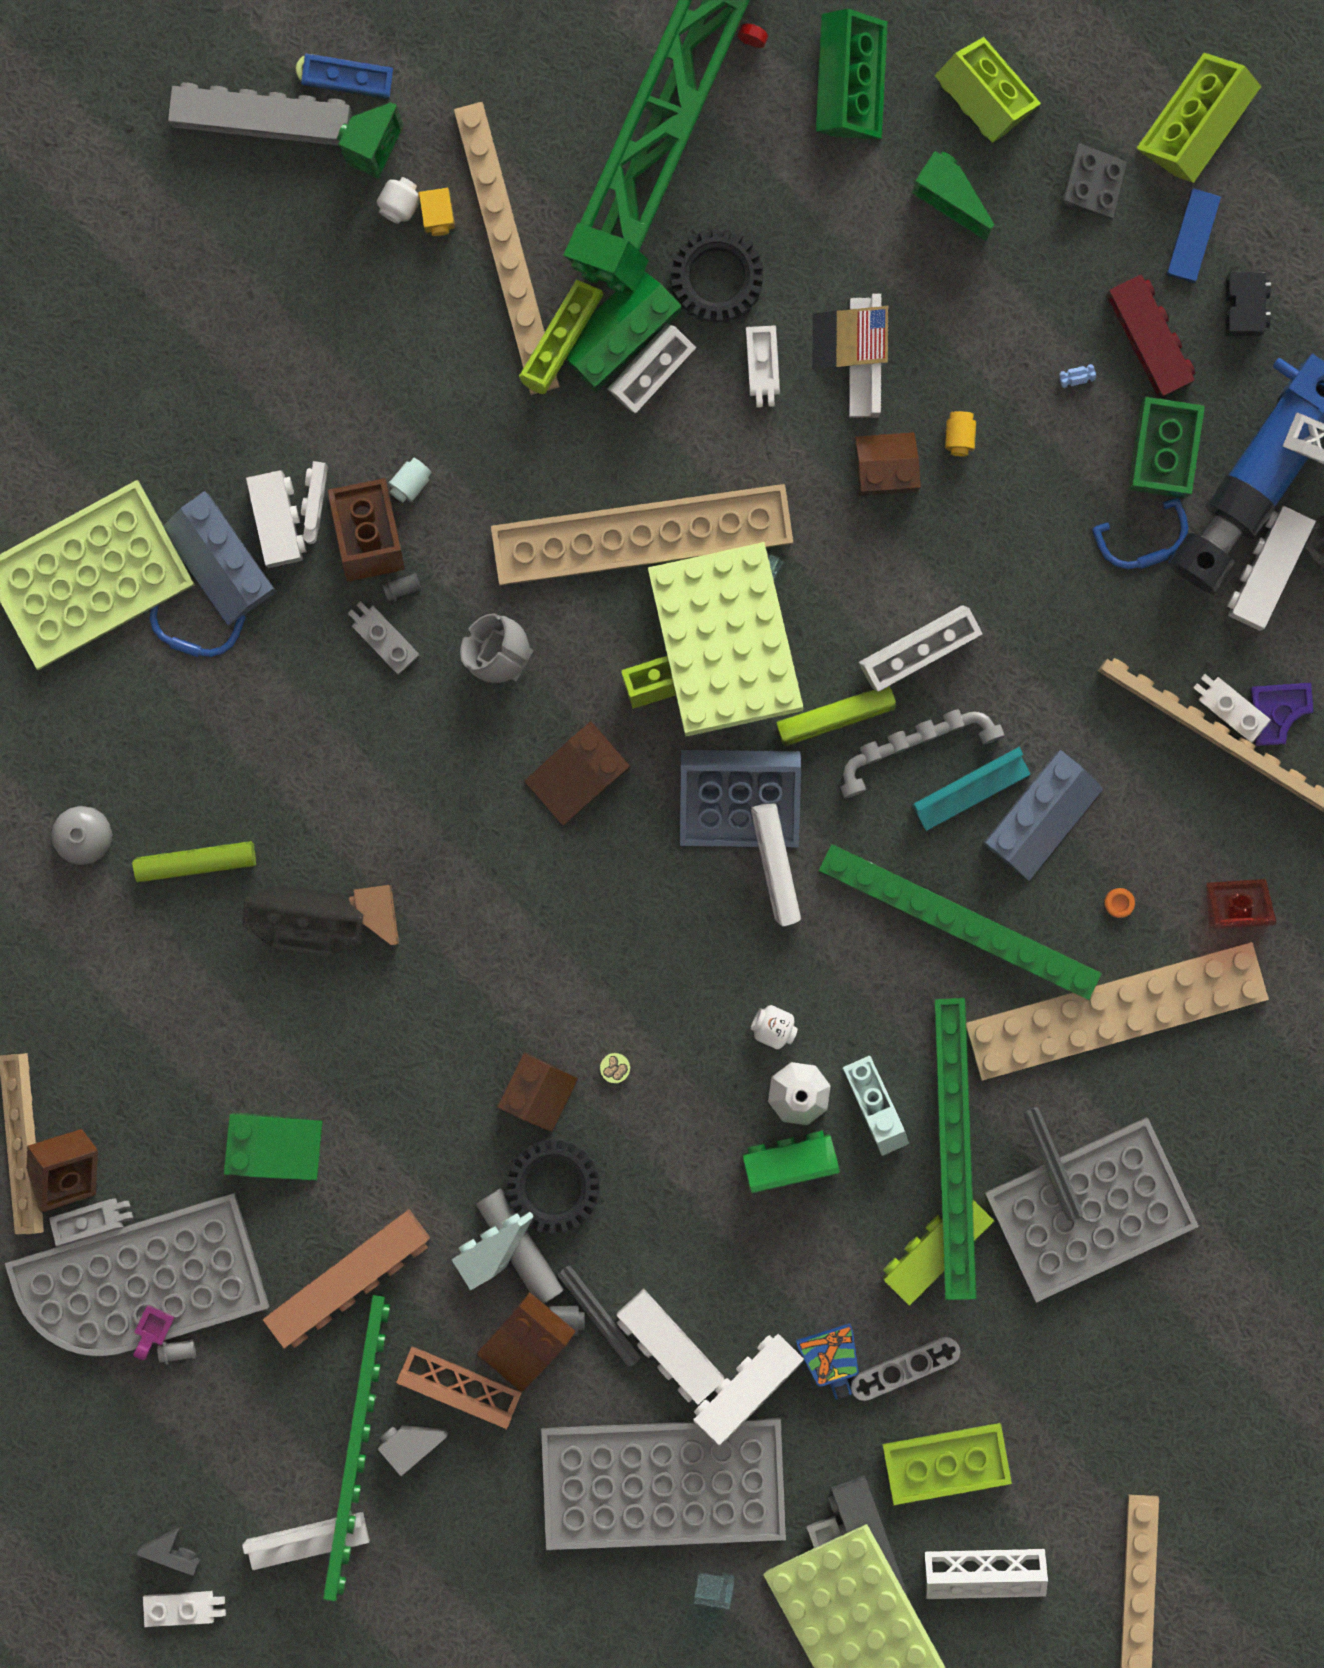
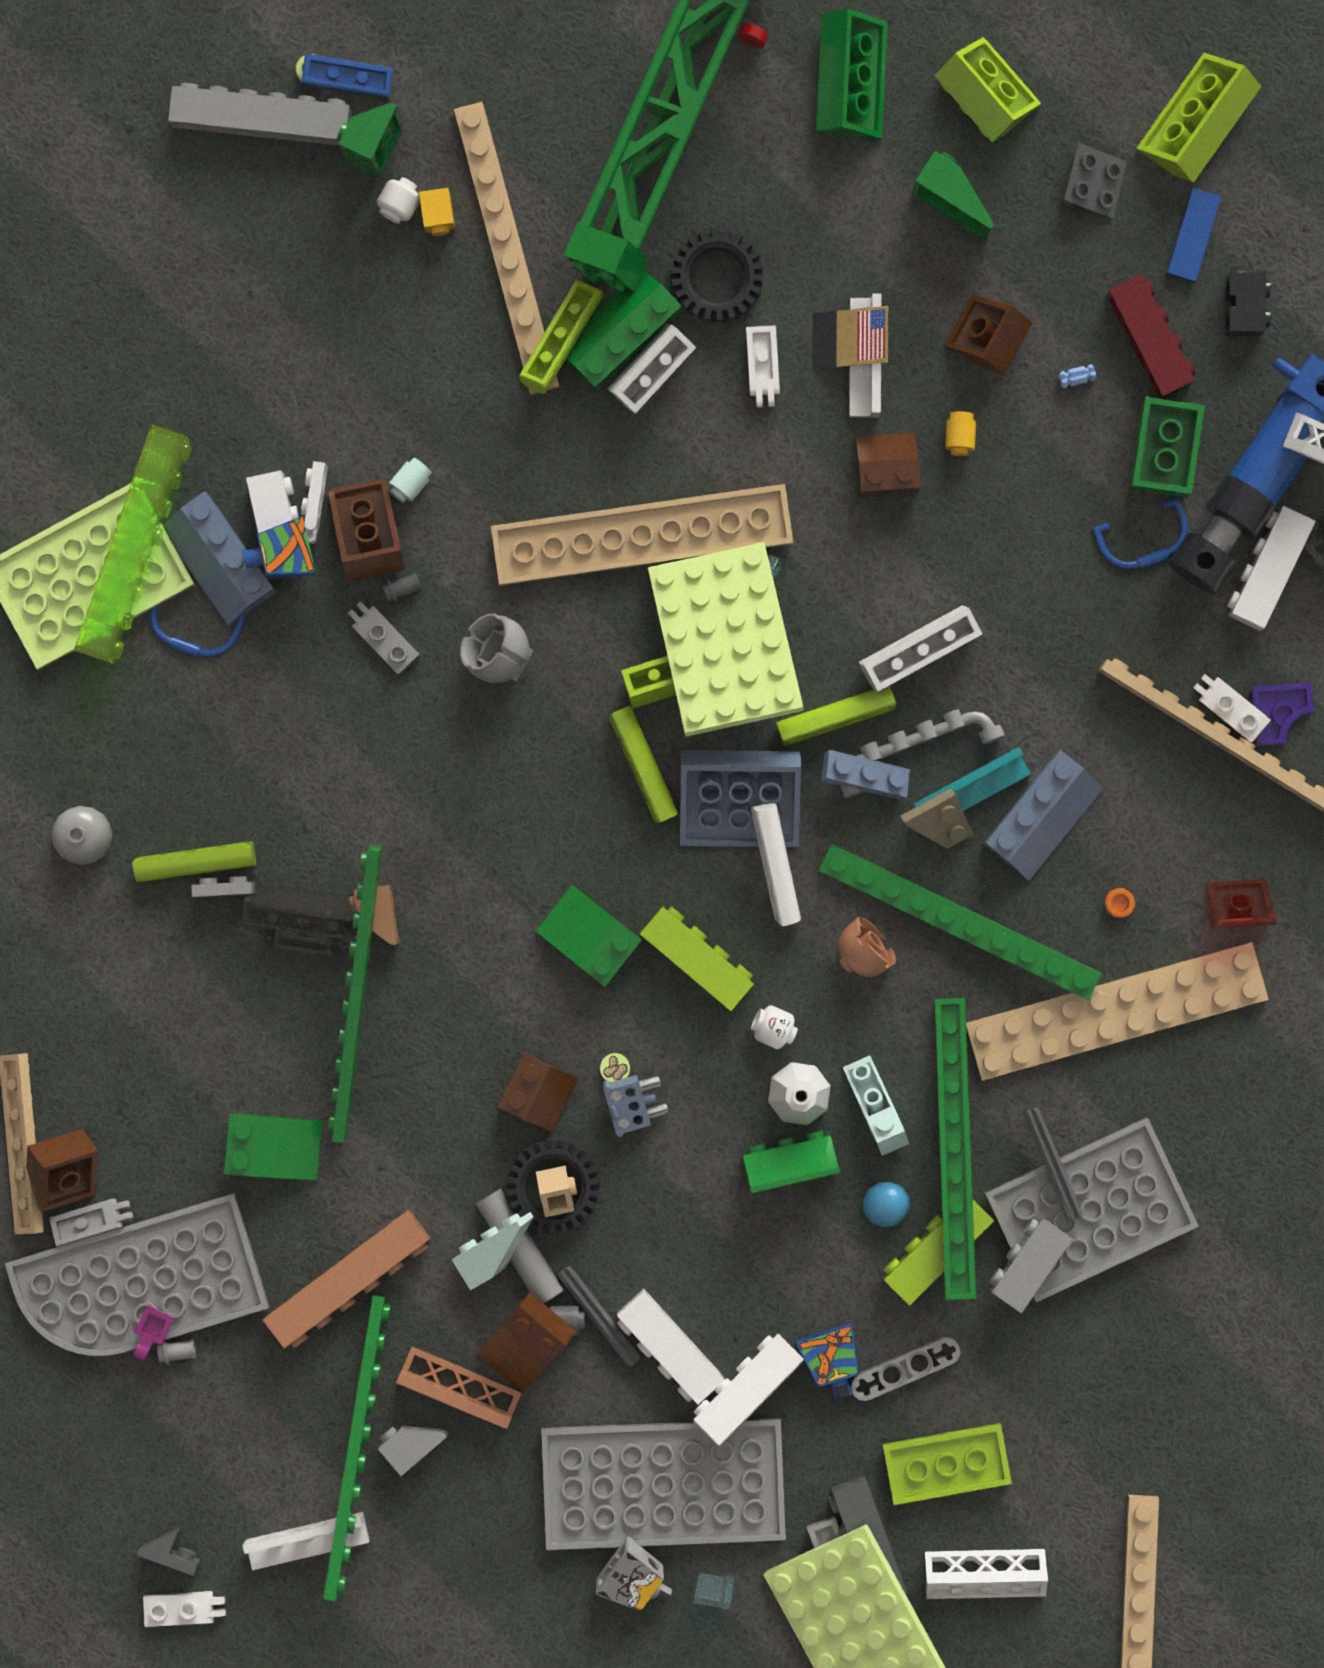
(132, 544): none -> clear neon green brick
(236, 886): none -> light grey plate
(282, 551): none -> torso
(356, 981): none -> green plate
(556, 1191): none -> tan brick
(577, 773): reddish brown slope -> none
(588, 935): none -> green slope
(621, 1109): none -> sand blue piece
(632, 1577): none -> light grey torso
(643, 765): none -> lime brick
(697, 958): none -> lime brick
(863, 950): none -> nougat cylinder
(865, 775): none -> sand blue plate
(886, 1204): none -> dark azure hair
(940, 820): none -> dark tan wing
(989, 333): none -> reddish brown slope
(1029, 1263): none -> light grey brick

